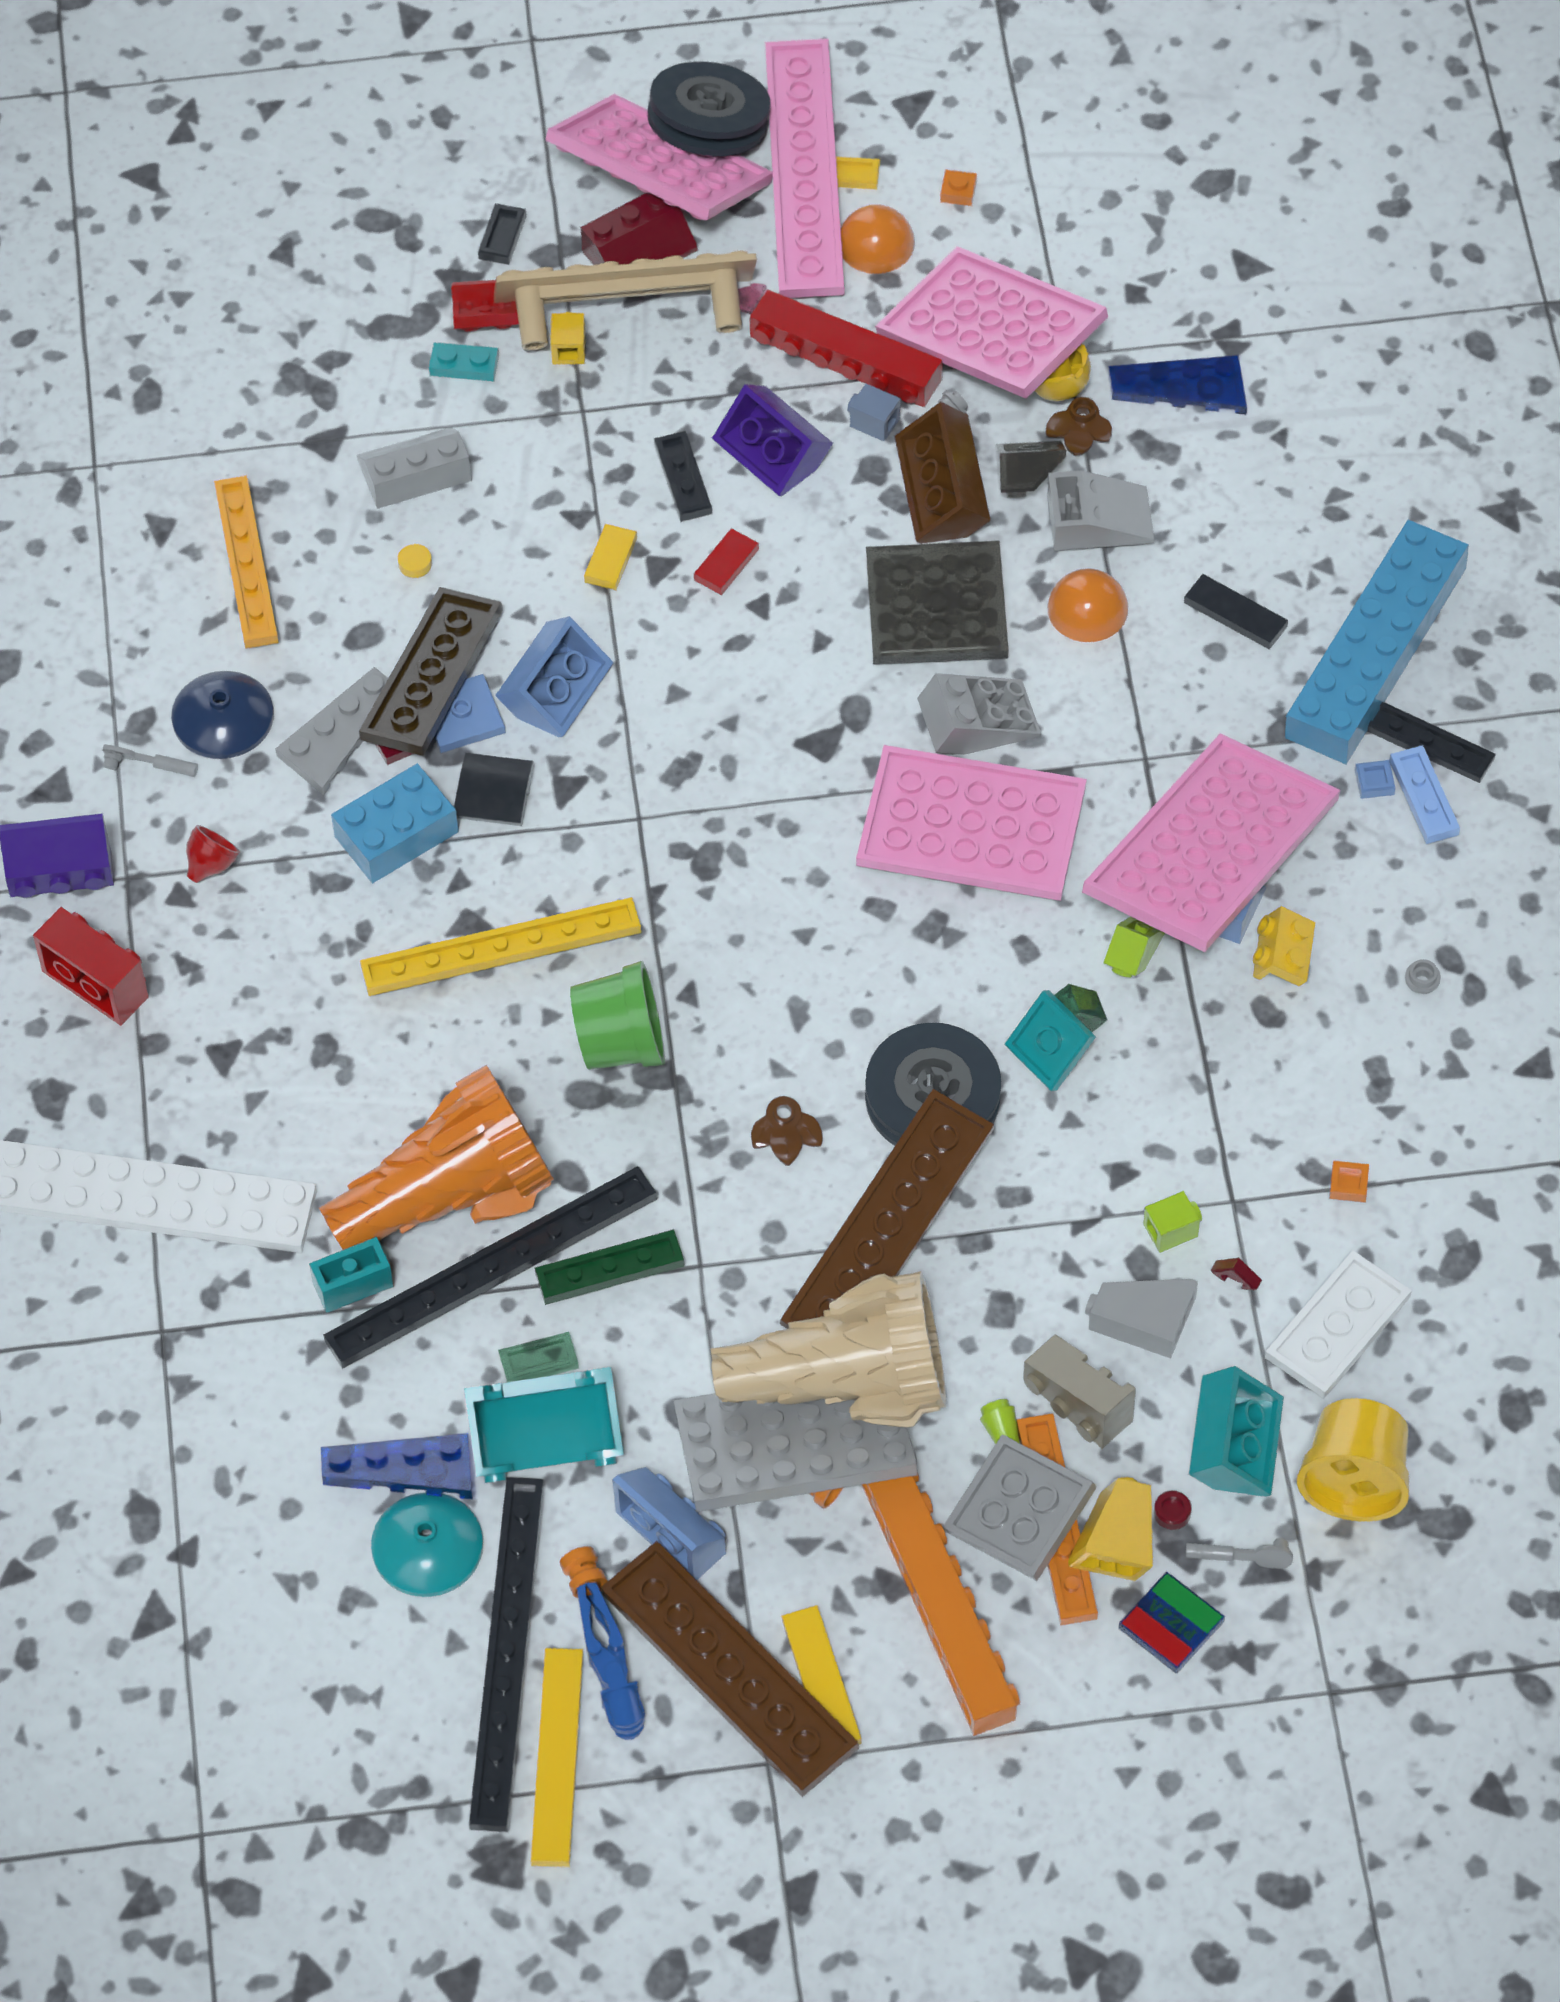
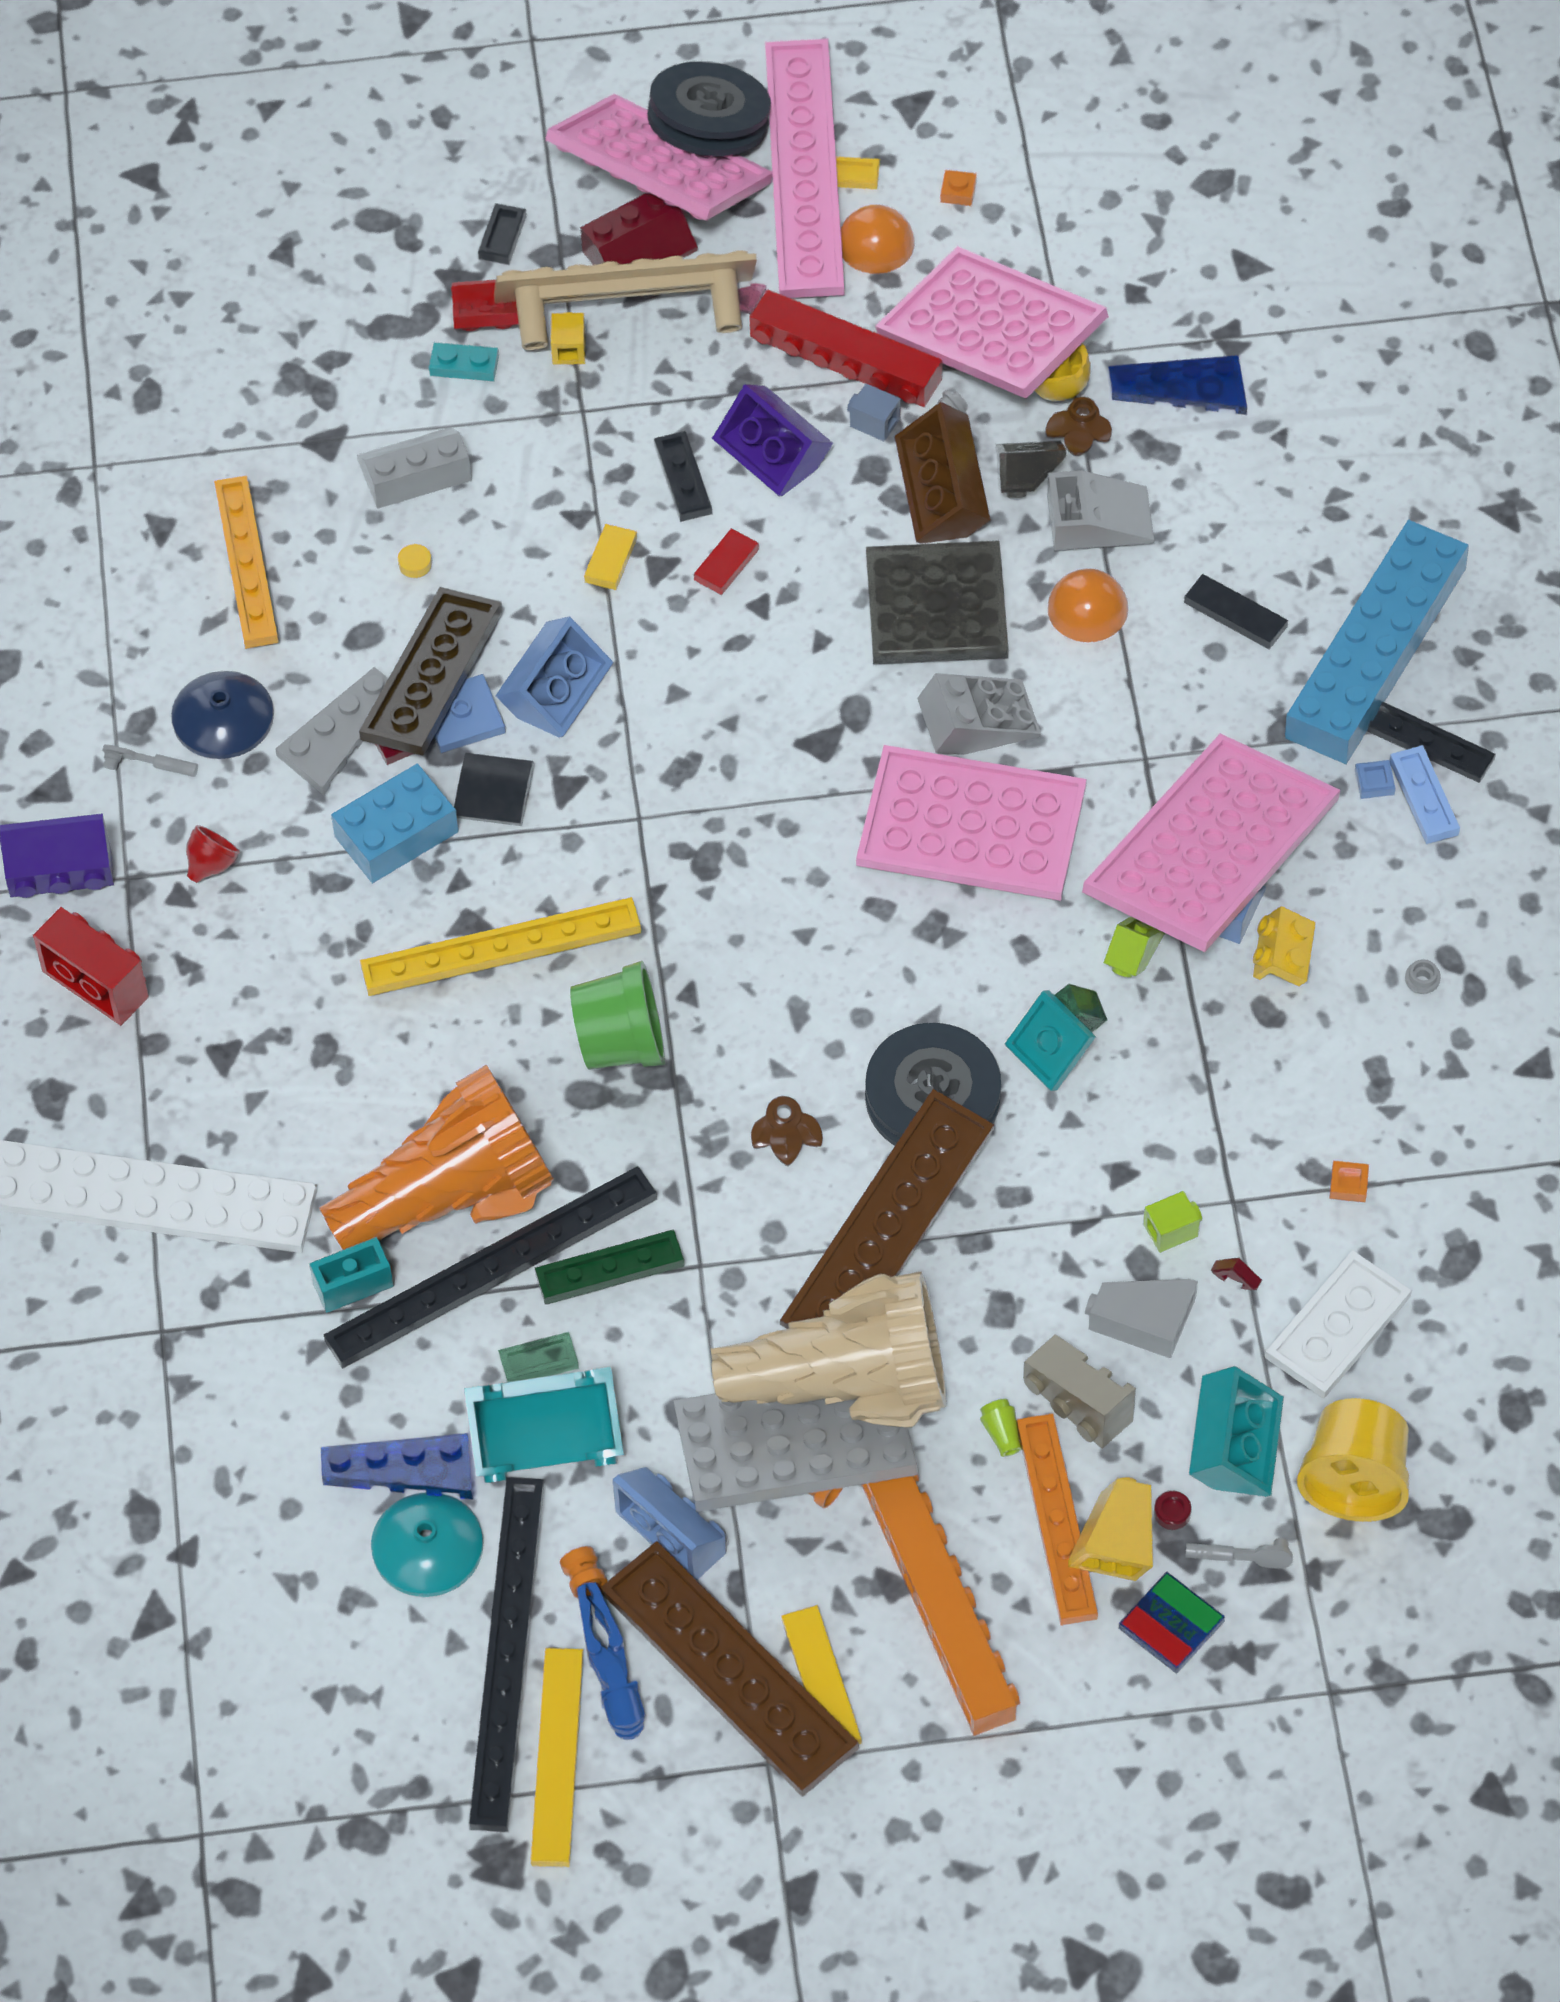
(1019, 1507): light grey plate -> none

